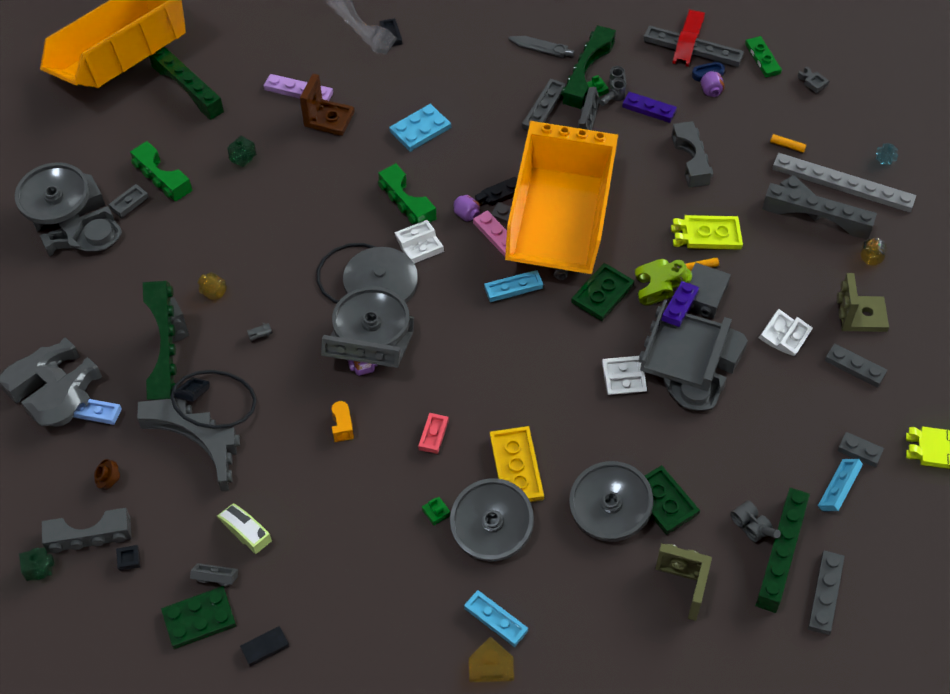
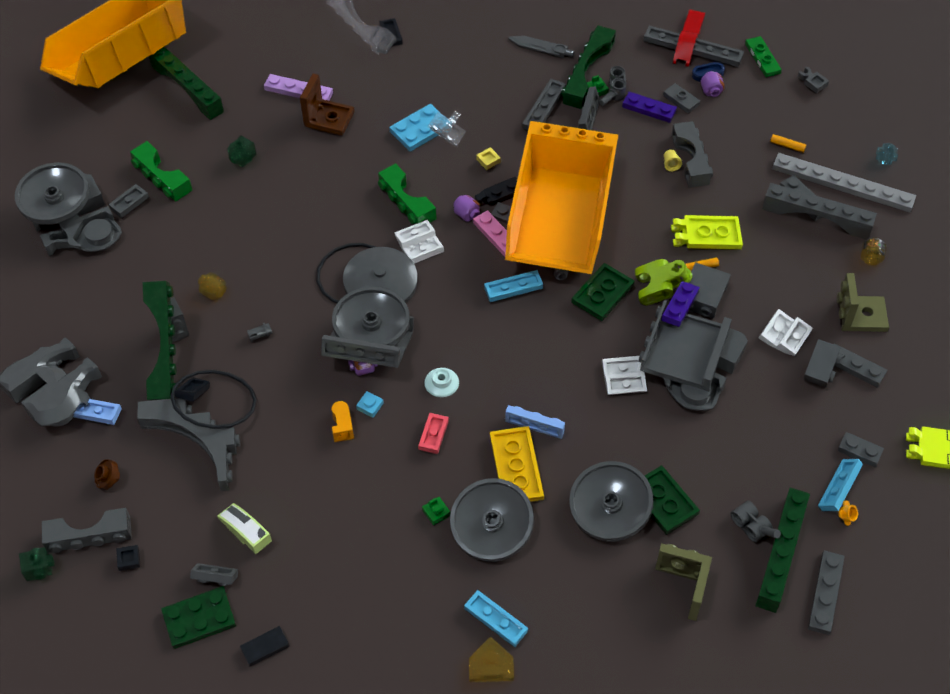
(369, 404): none -> medium azure plate
(443, 387): none -> light aqua piece
(447, 128): none -> clear plate
(488, 158): none -> light yellow plate
(535, 421): none -> light blue plate
(672, 161): none -> light yellow piece
(681, 98): none -> dark grey plate
(822, 363): none -> dark grey brick
(848, 513): none -> light orange plate

